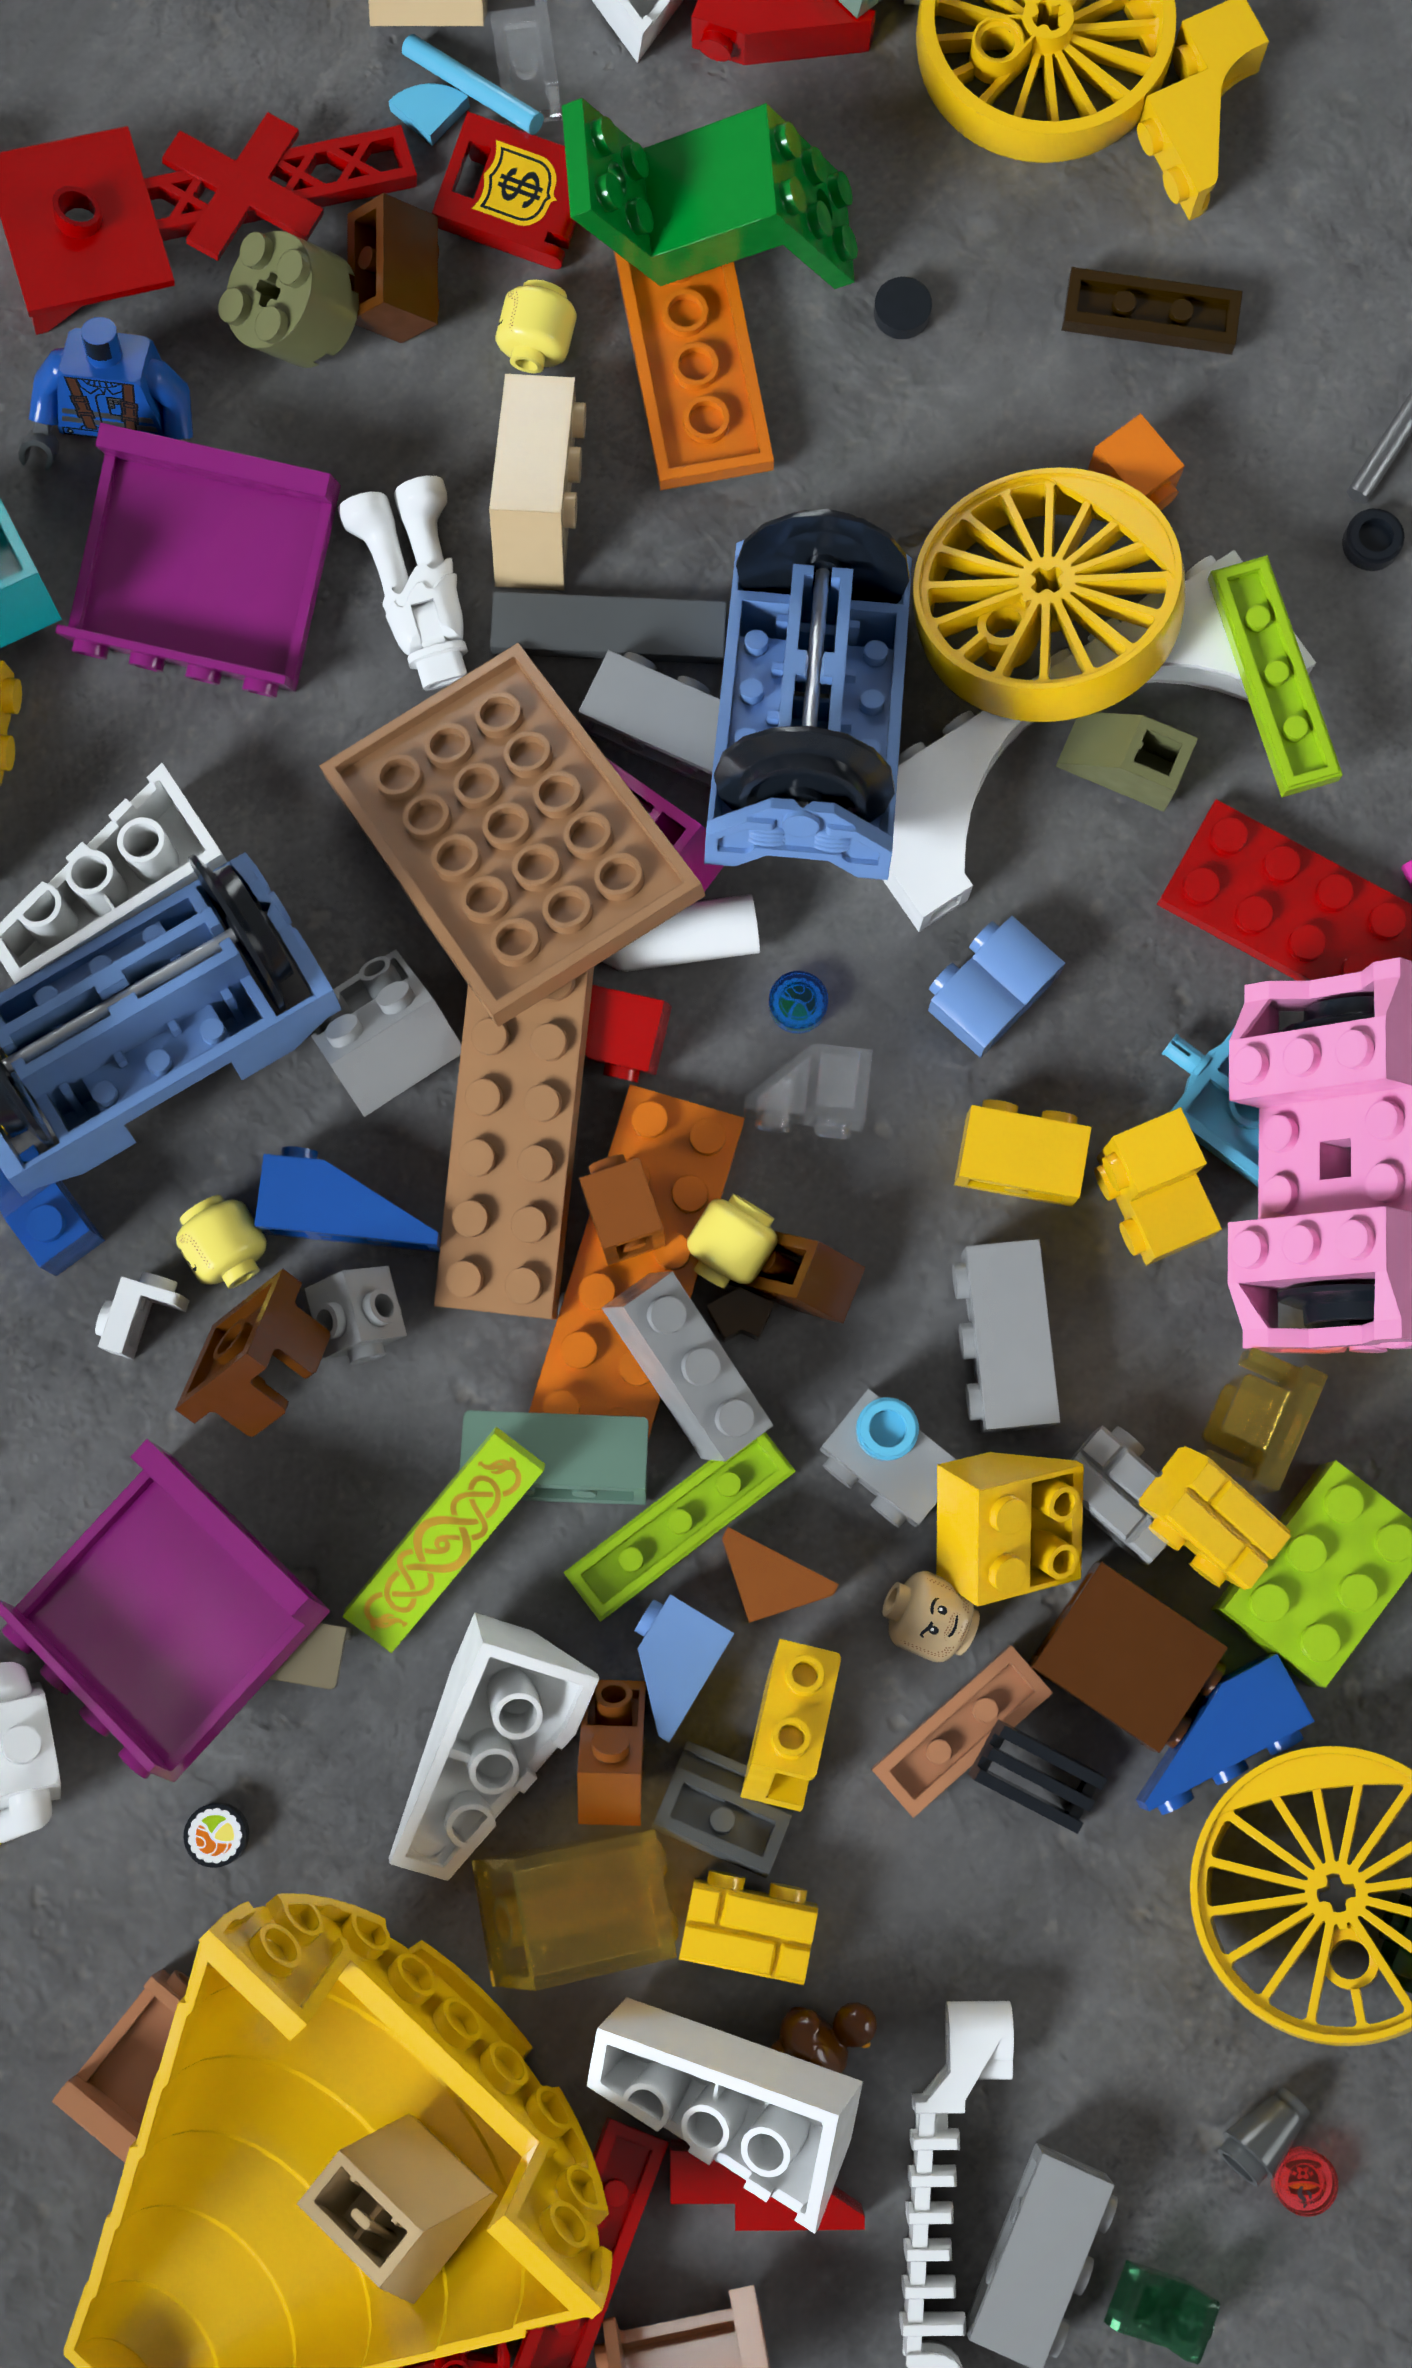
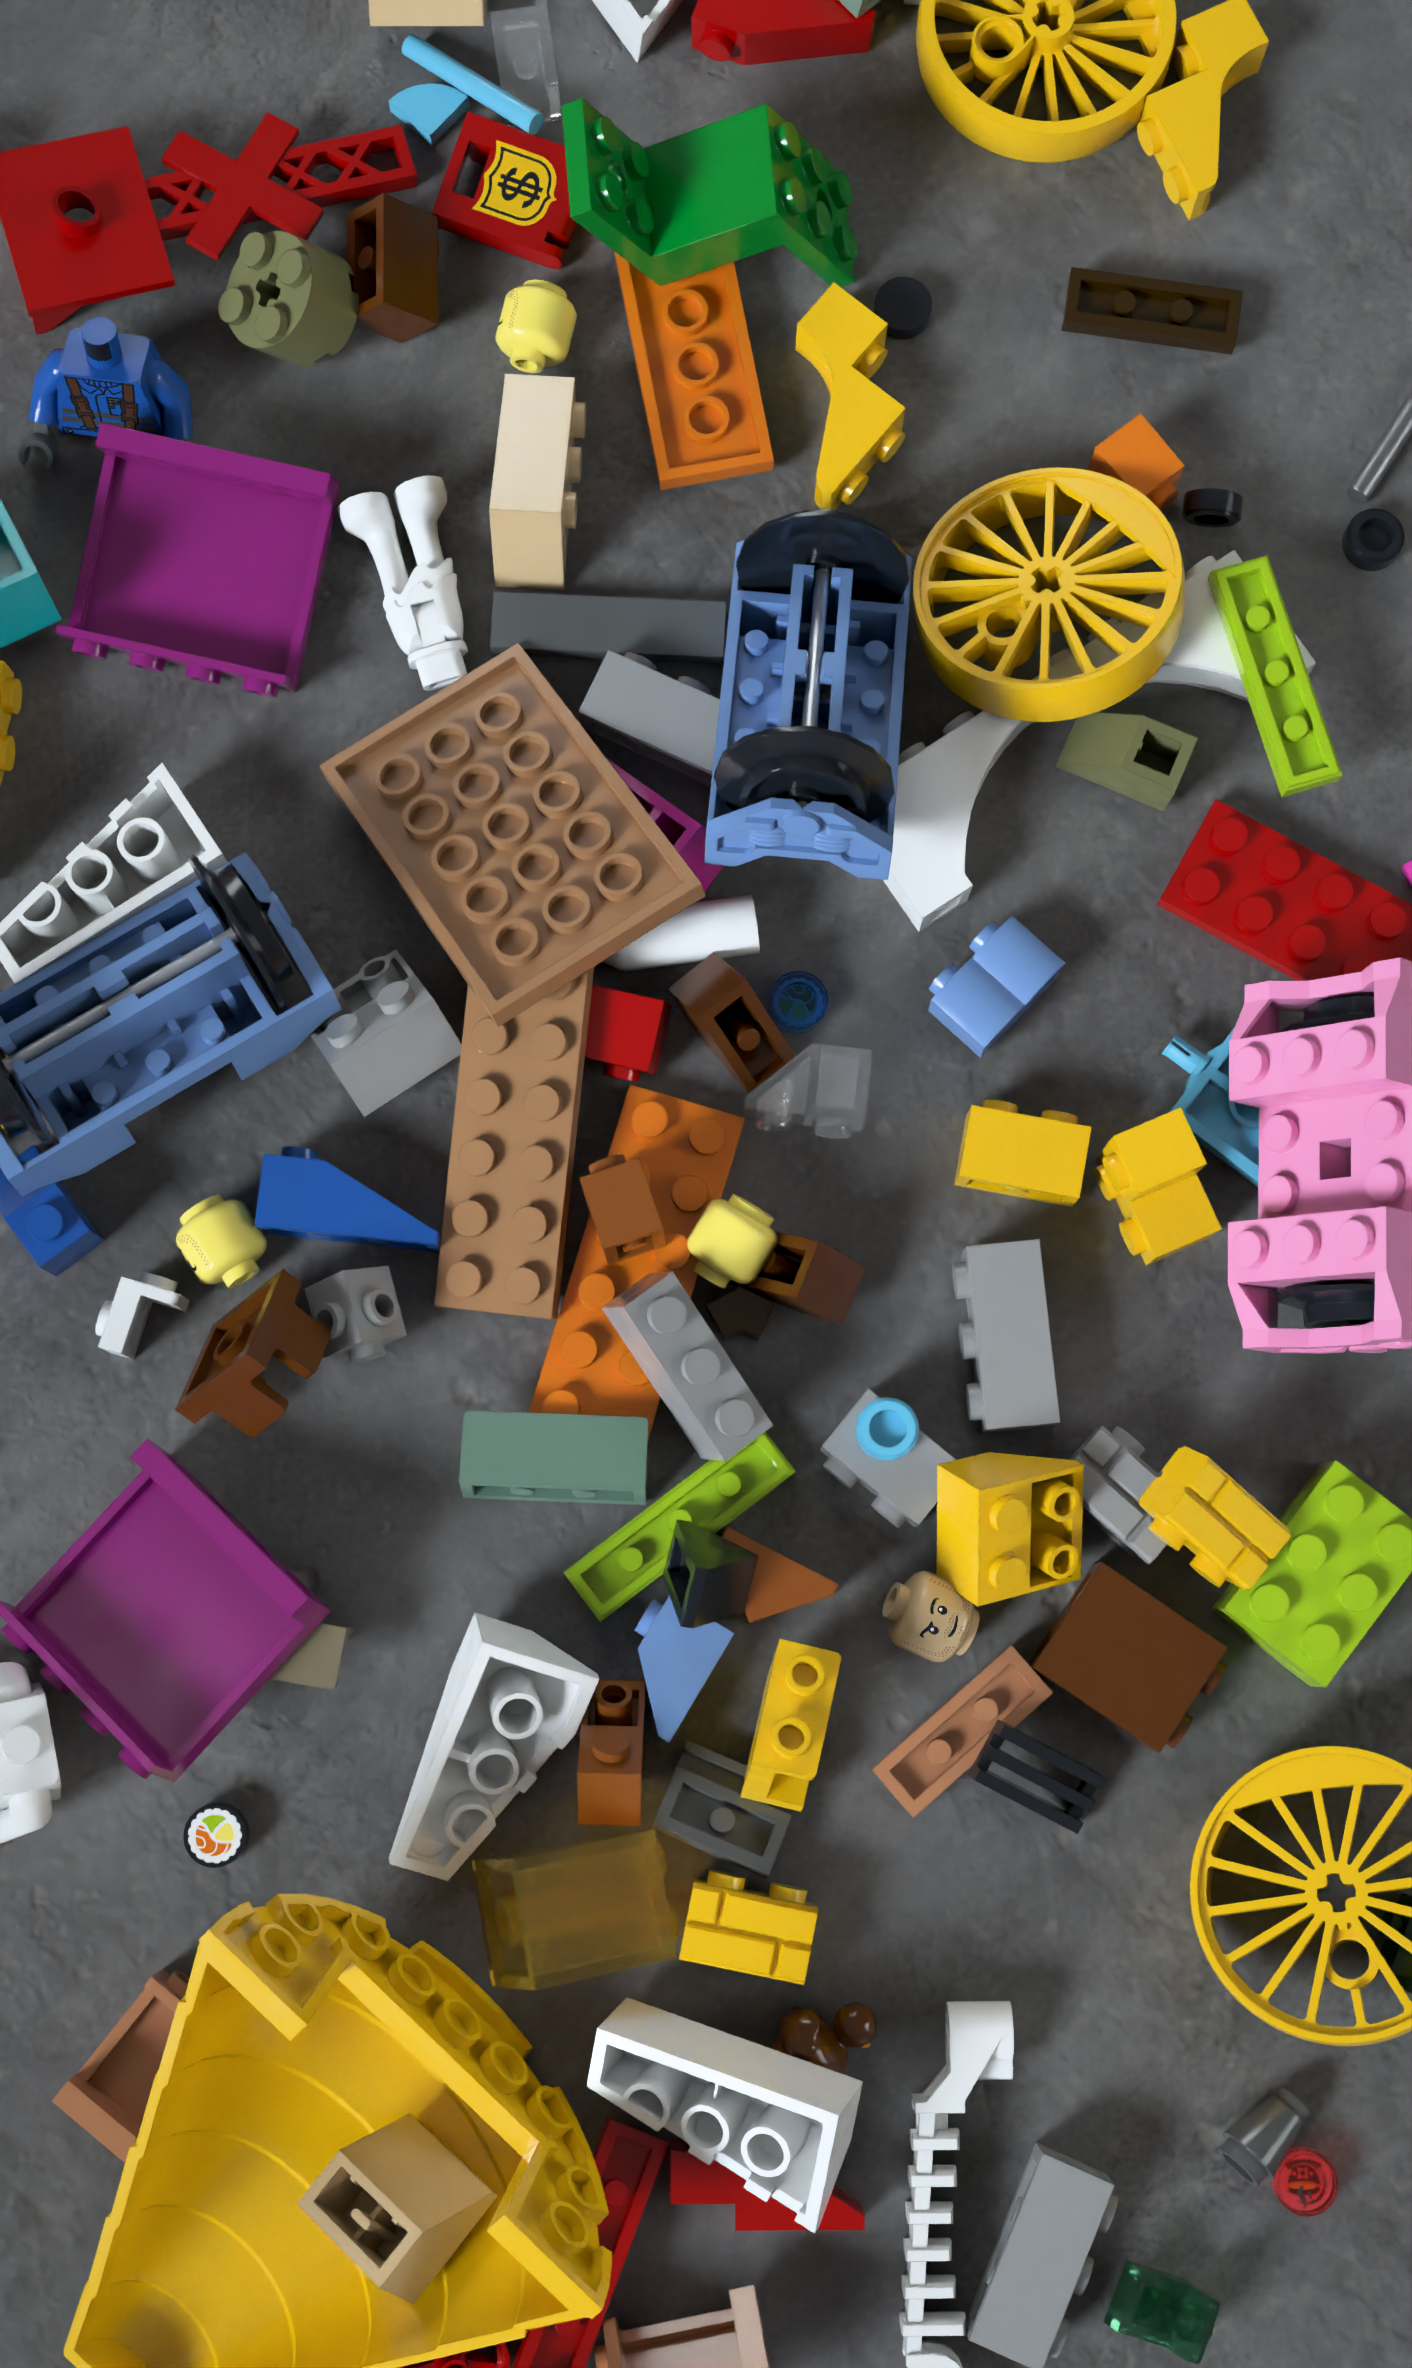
(444, 1539): lime tile -> none
(706, 1575): none -> black slope
(731, 1021): none -> reddish brown slope
(862, 420): none -> yellow arch
(1212, 507): none -> black tile
(1240, 1717): blue slope -> none
(1263, 1420): clear yellow panel -> none

